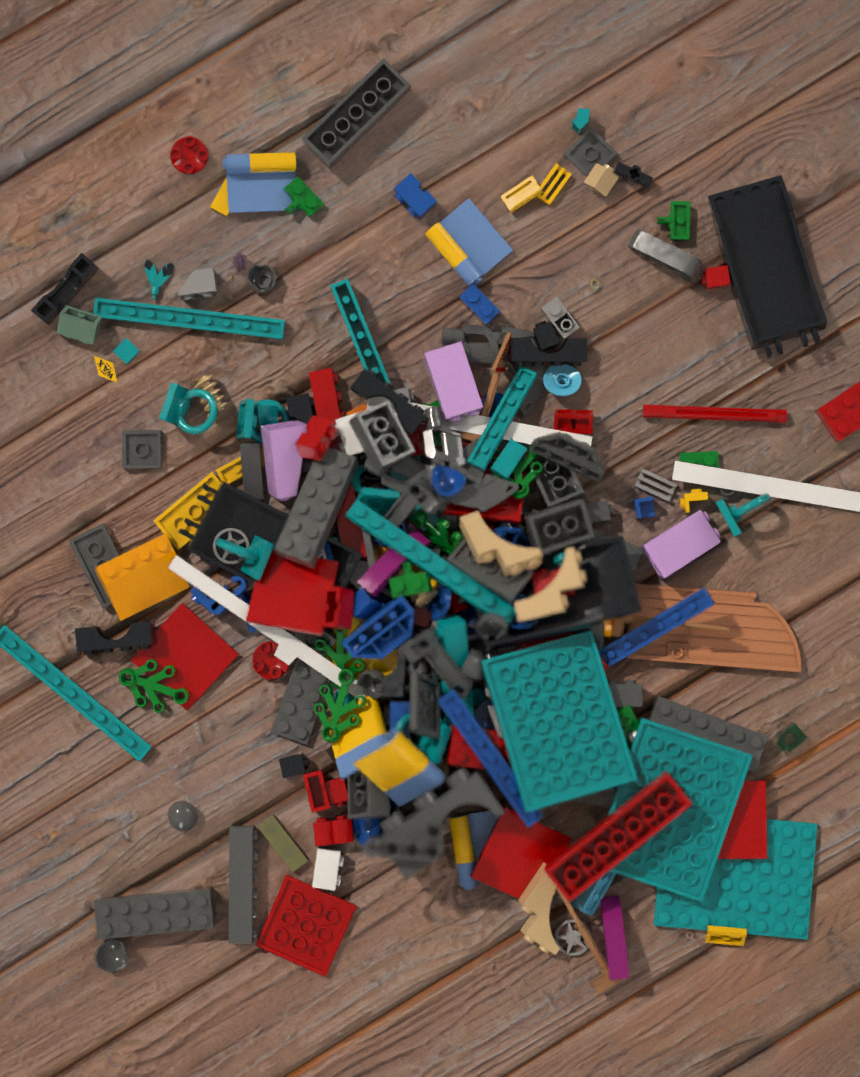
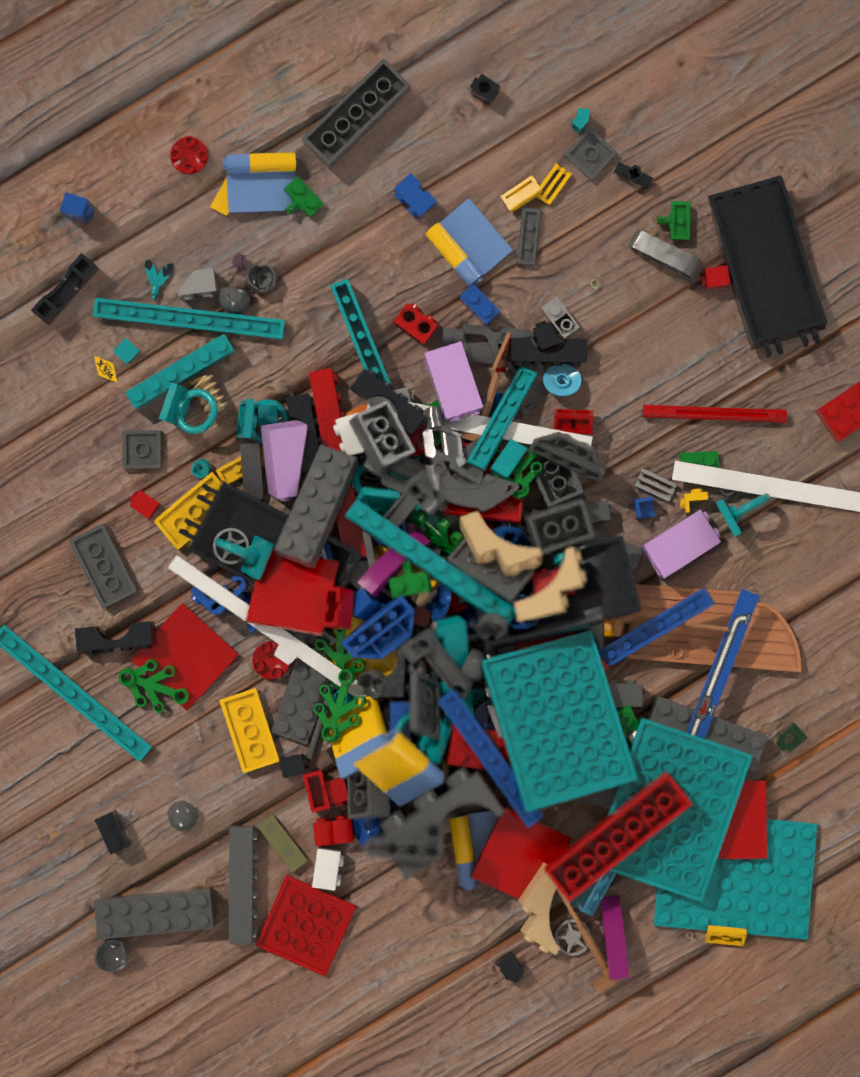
(77, 208): none -> blue brick
(79, 325): sand green brick -> none
(112, 832): none -> black brick
(141, 577): light orange slope -> none
(144, 504): none -> red brick
(180, 371): none -> teal brick
(201, 468): none -> teal tile
(234, 300): none -> dark grey helmet
(249, 730): none -> yellow plate
(317, 438): red brick -> none
(317, 731): none -> dark grey bar
(412, 328): none -> red brick
(447, 480): blue helmet -> none
(488, 97): none -> black brick
(510, 967): none -> black window
(528, 237): none -> dark grey tile
(601, 179): tan brick -> none
(723, 663): none -> sticker

